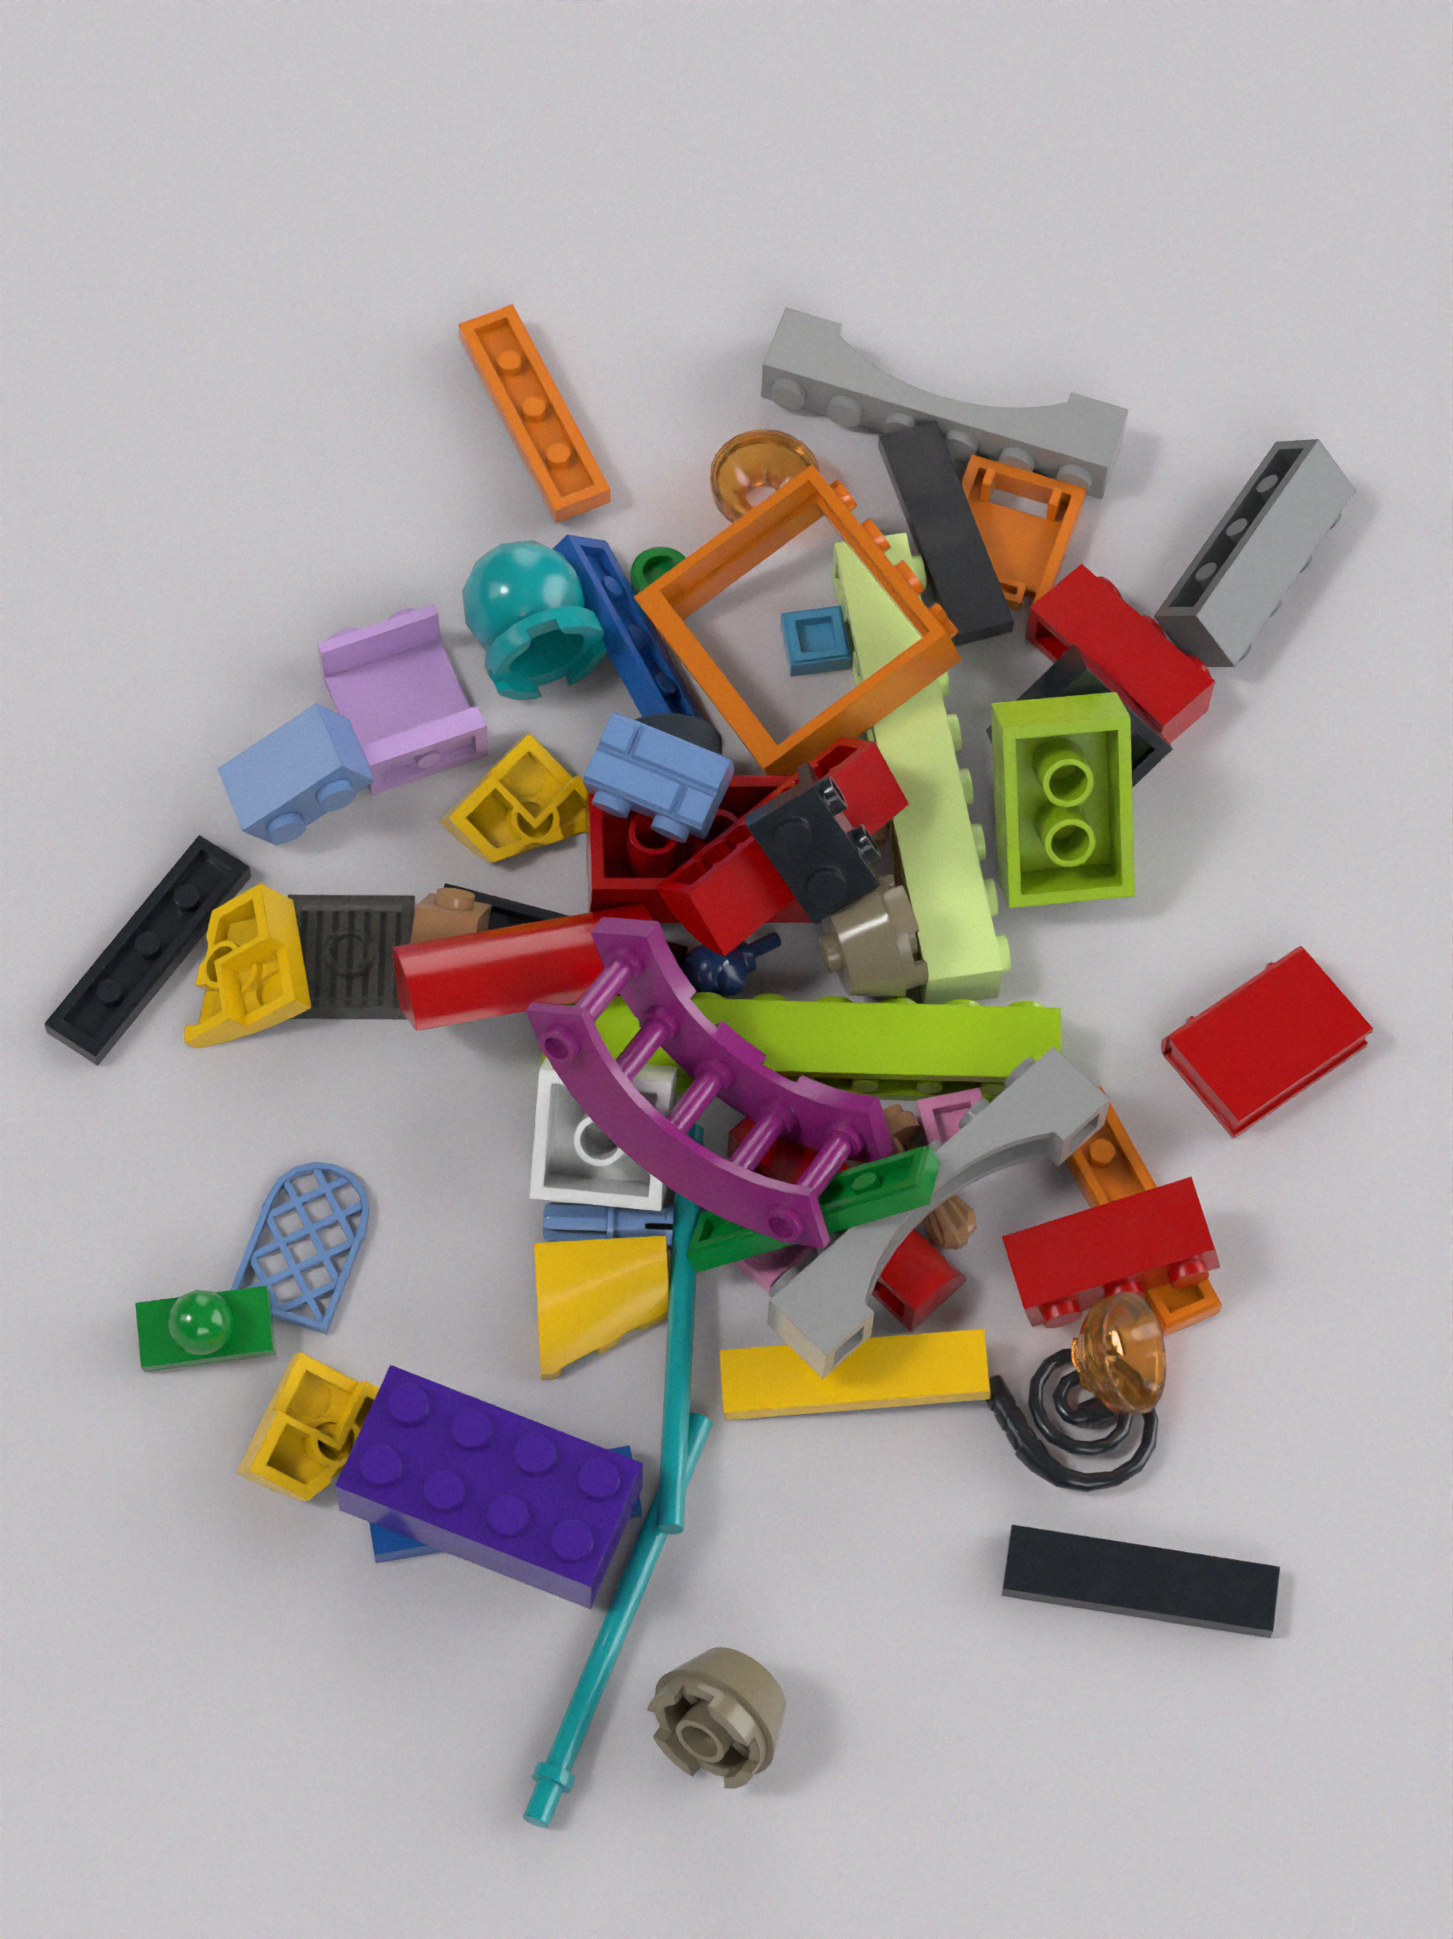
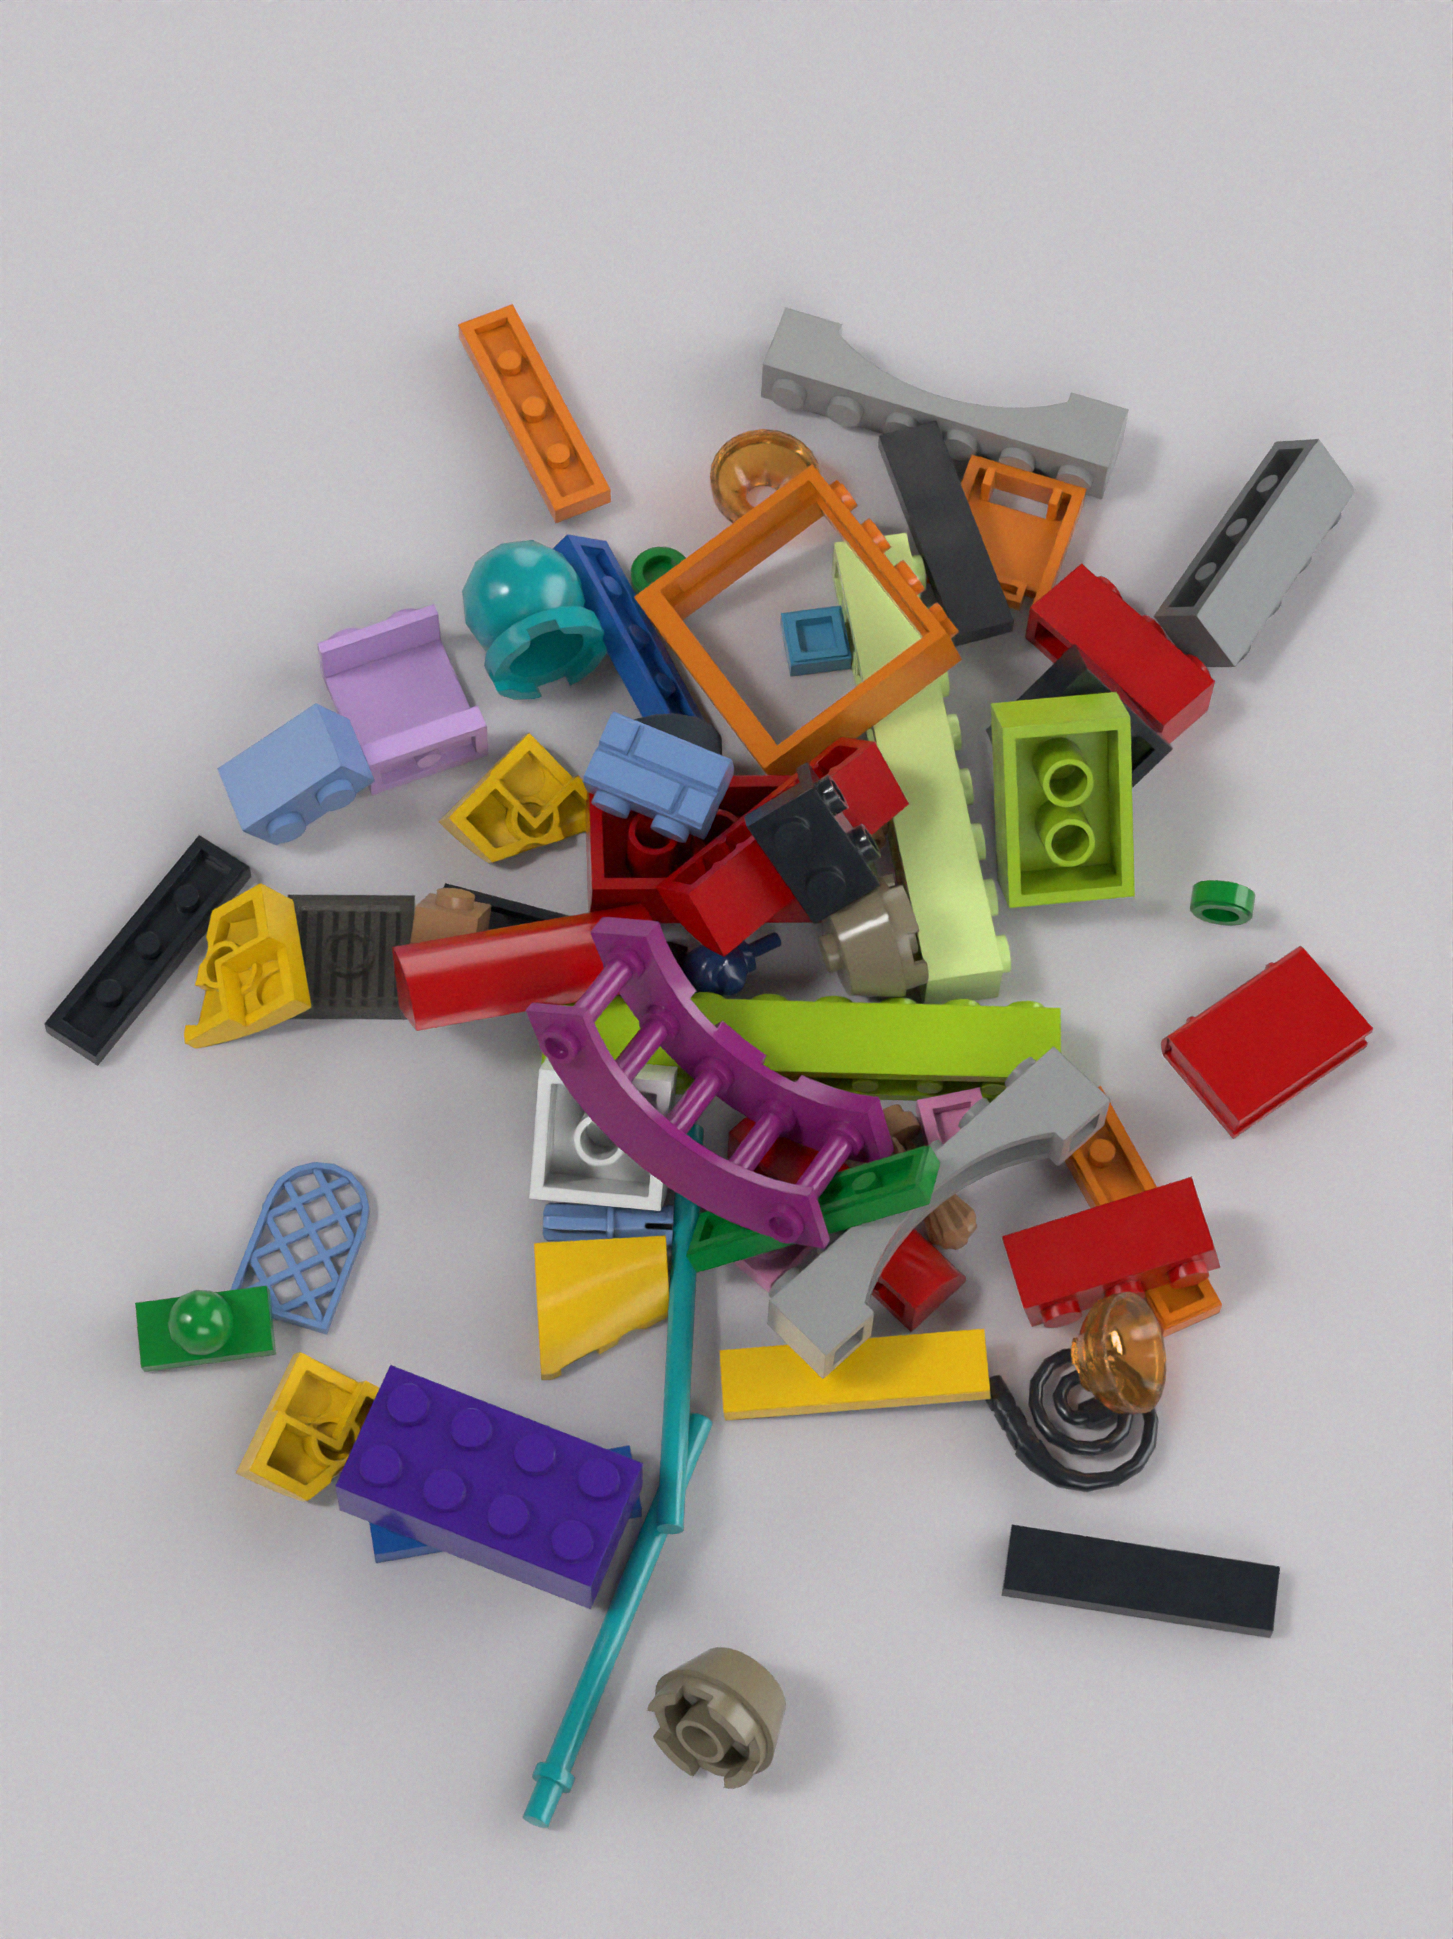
(1222, 902): none -> green tile

